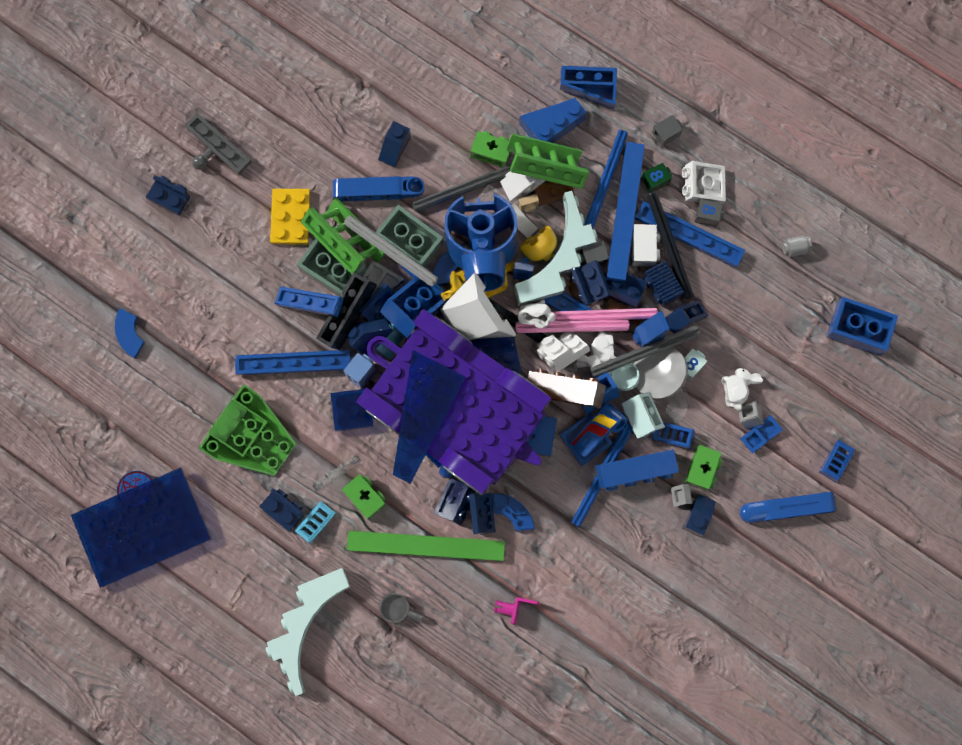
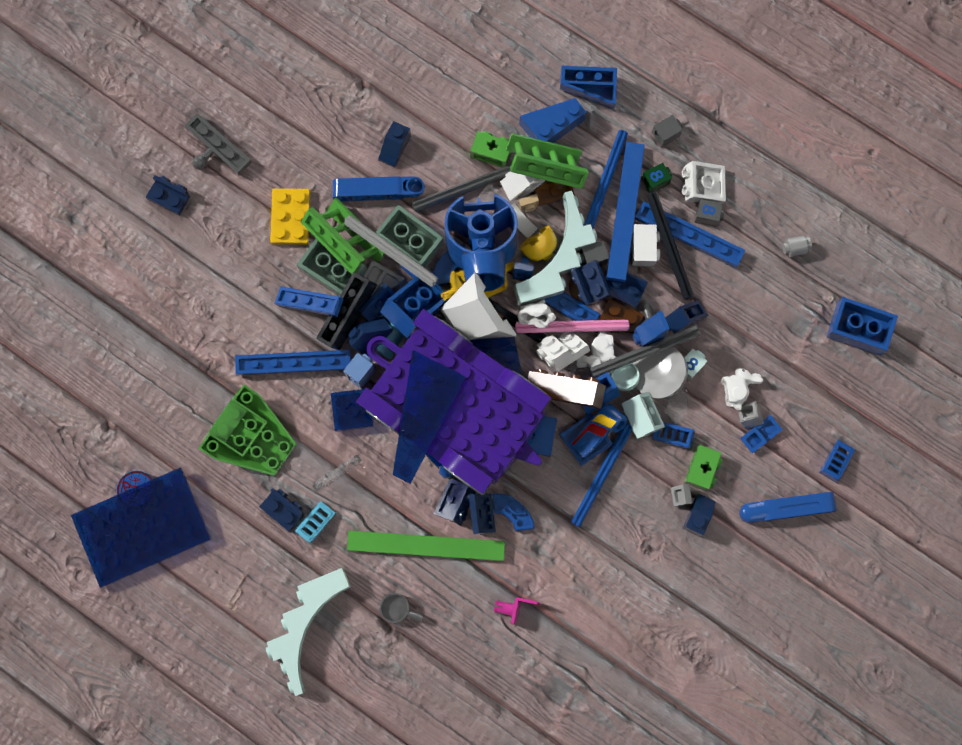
(126, 333): blue tile -> none
(367, 507): bright green brick -> none
(615, 314): bright pink axle -> none
(637, 469): blue brick -> none
(663, 284): dark blue brick -> none

